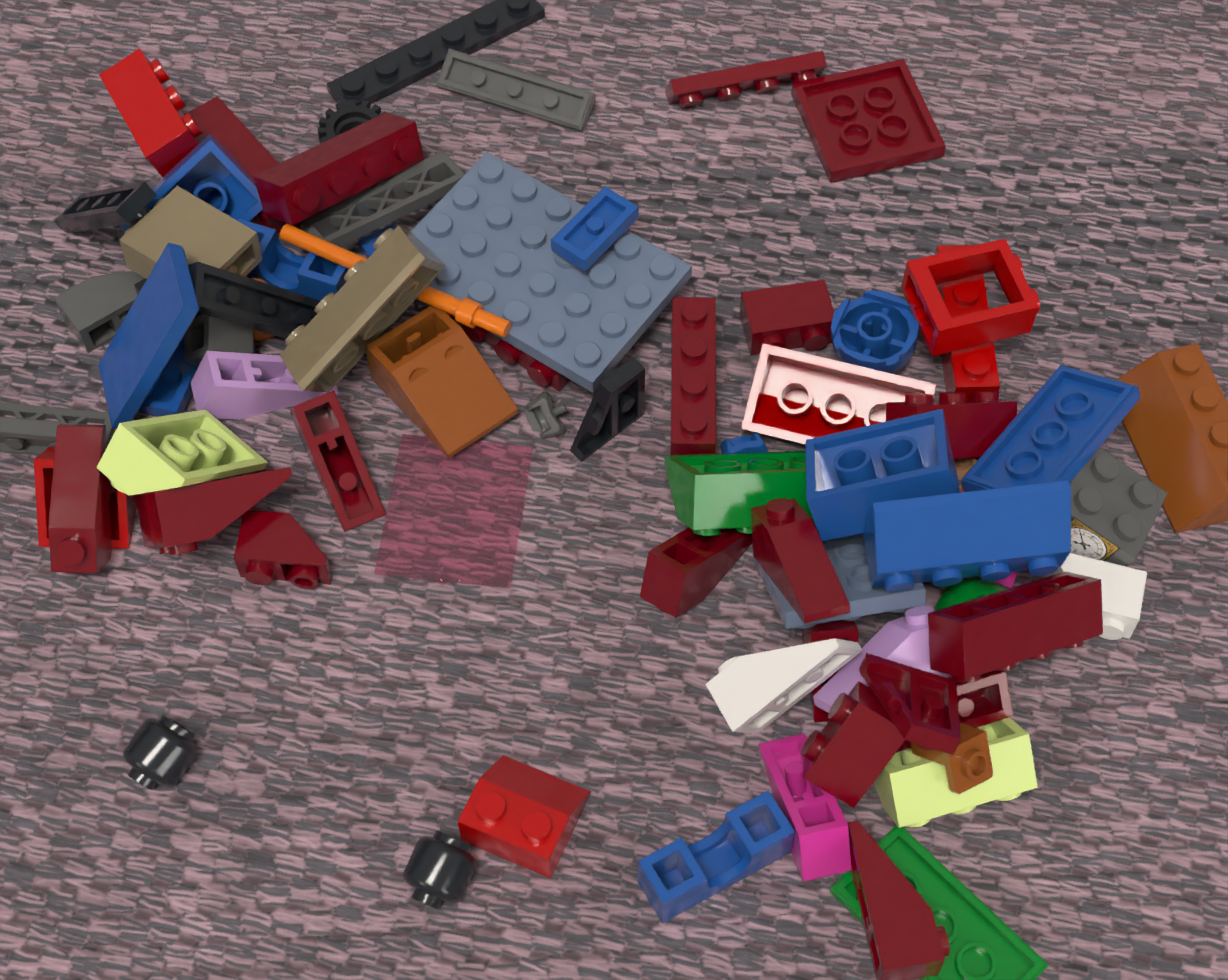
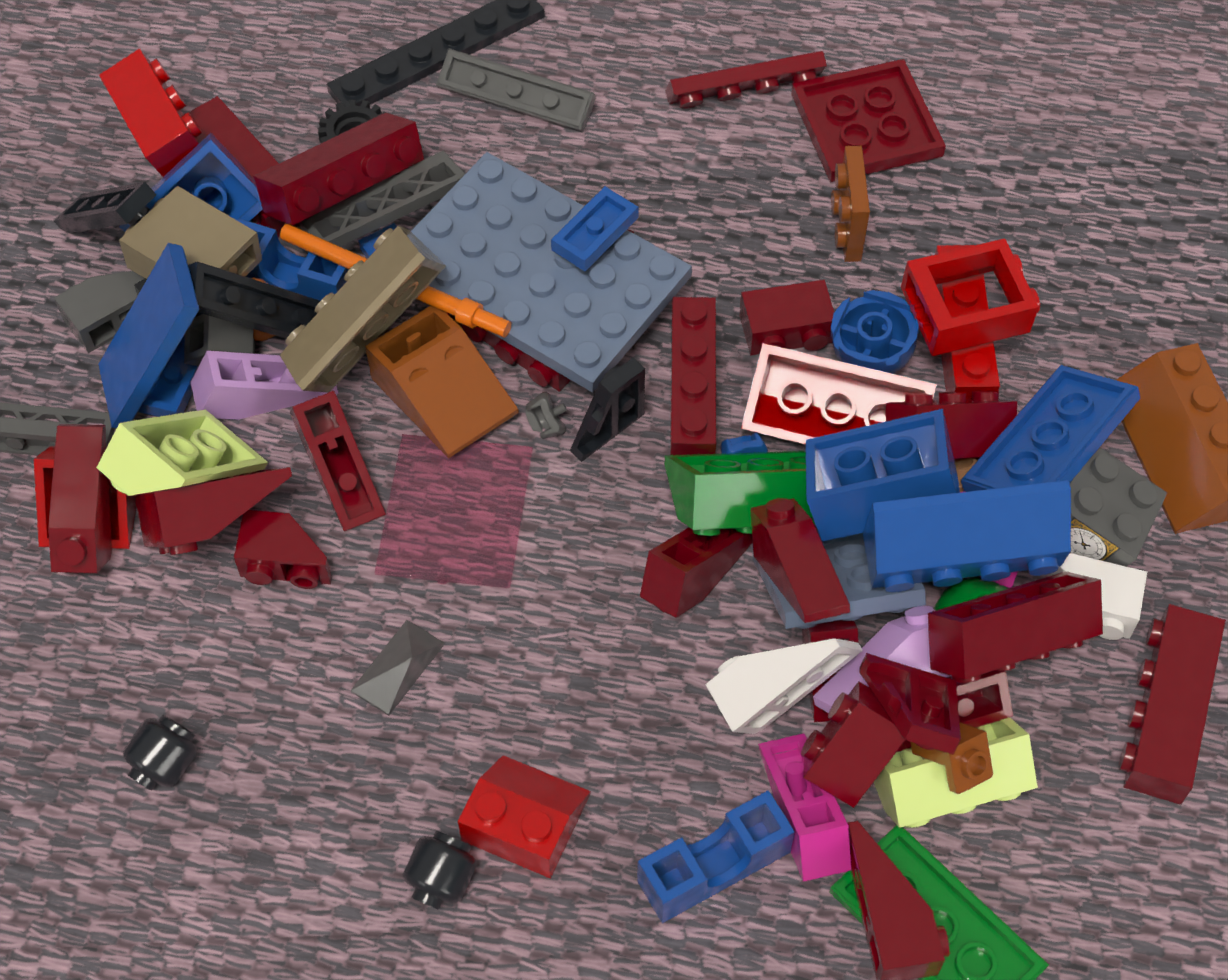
(397, 667): none -> dark grey slope
(851, 204): none -> dark orange plate
(1173, 704): none -> dark red brick

